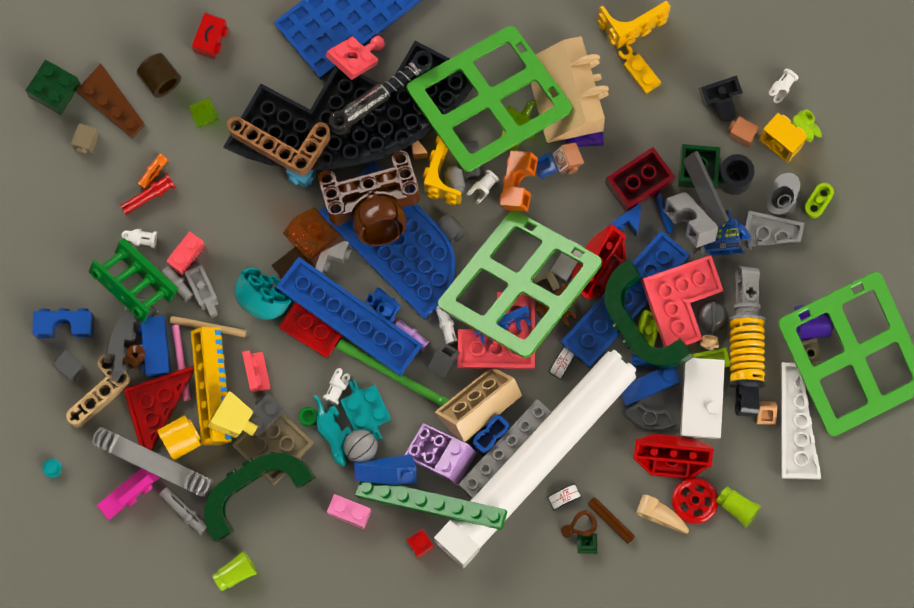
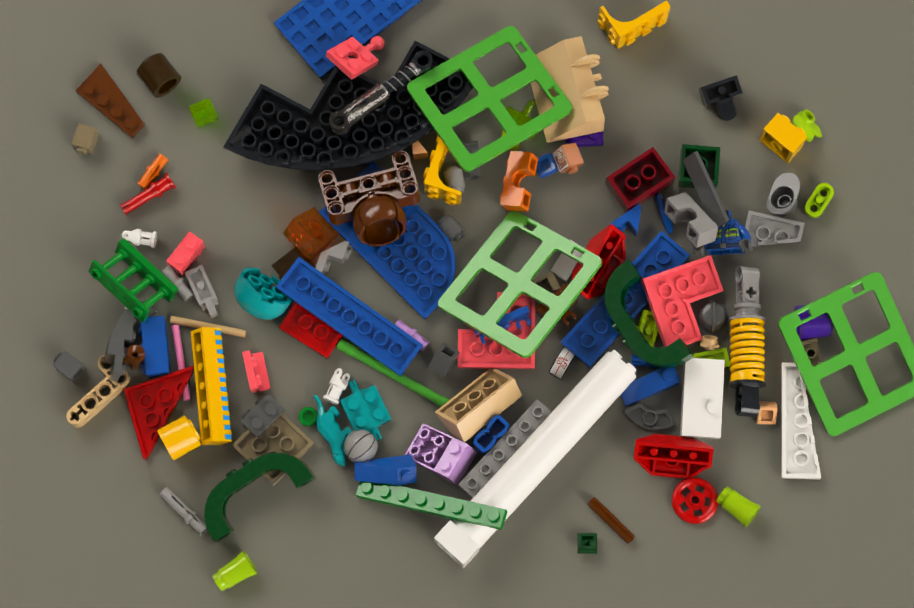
(47, 321): blue arch -> none
(52, 468): teal plate -> none
(53, 87): dark green brick -> none
(127, 493): dark pink bracket -> none
(152, 462): light grey arm -> none
(209, 36): red brick -> none
(232, 417): light yellow torso -> none
(279, 147): medium nougat beam -> none
(304, 181): medium azure bracket -> none
(349, 511): bright pink brick -> none
(383, 304): blue hips -> none
(420, 543): red brick -> none
(446, 325): white pin -> none
(484, 185): white piece -> none
(564, 496): white sticker -> none
(568, 530): reddish brown piece -> none
(639, 71): yellow plate -> none
(653, 510): tan piece -> none
(738, 165): black piece -> none
(742, 131): nougat brick -> none
(782, 86): white piece -> none

